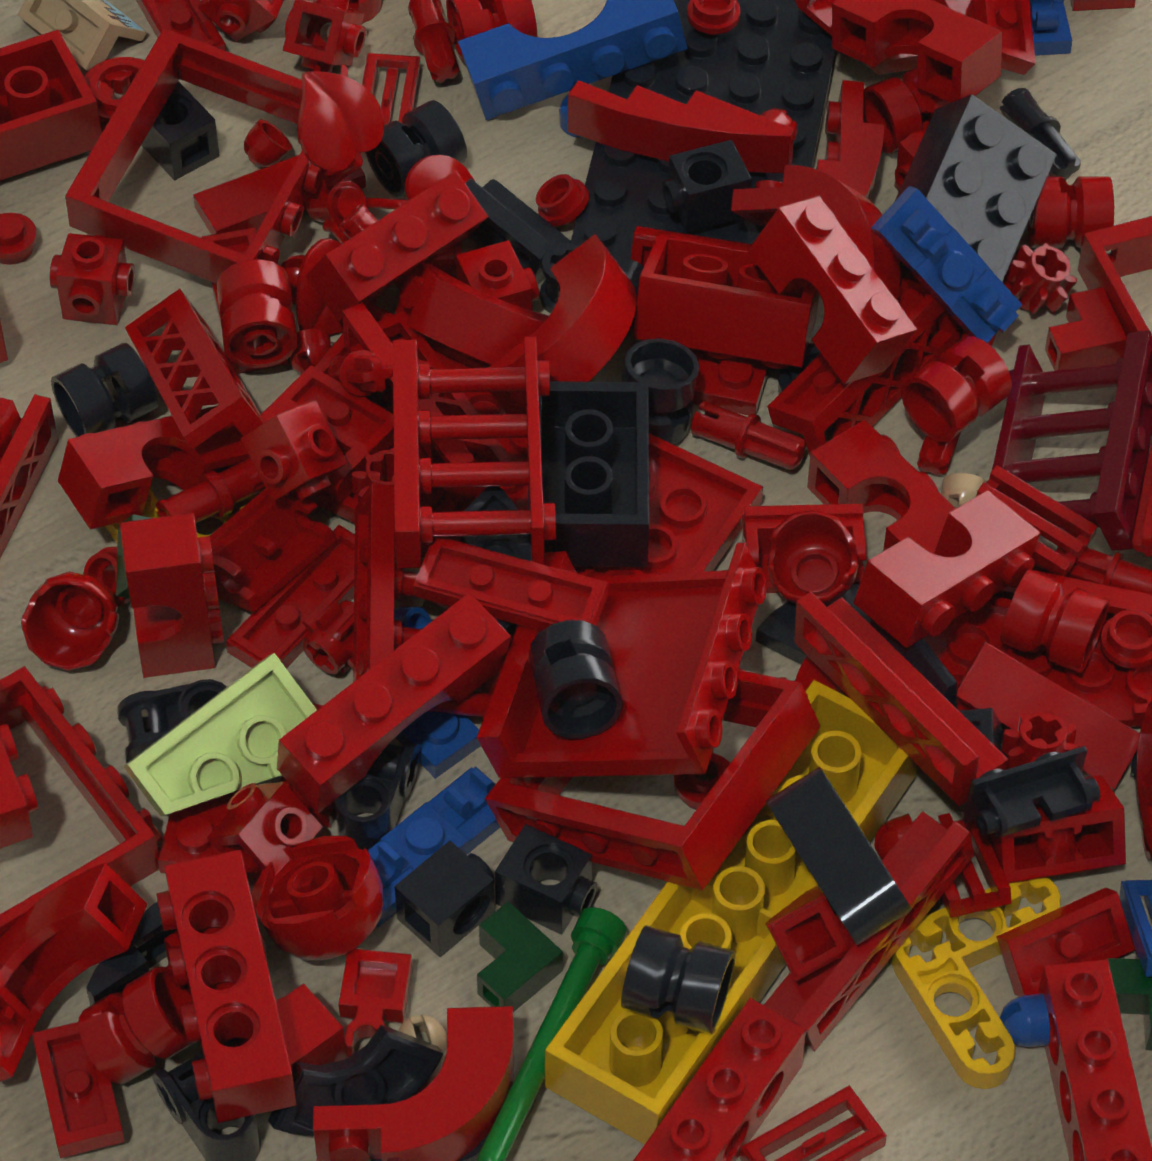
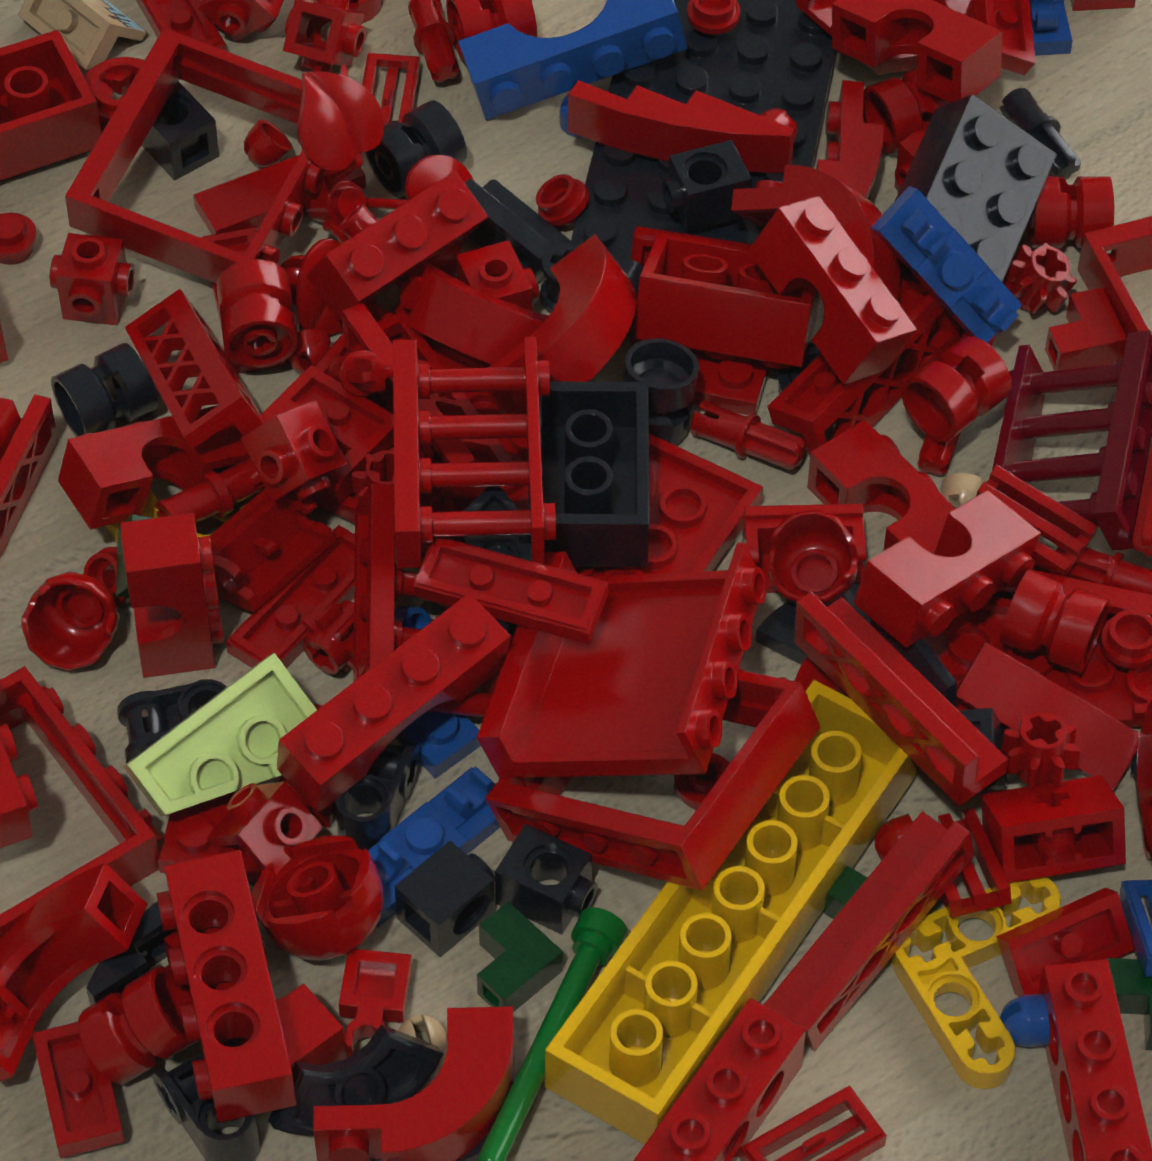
(575, 679): black wheel -> none
(678, 979): black wheel -> none
(808, 934): red slope -> none
(838, 855): black beam -> none
(1005, 799): black hinge -> none

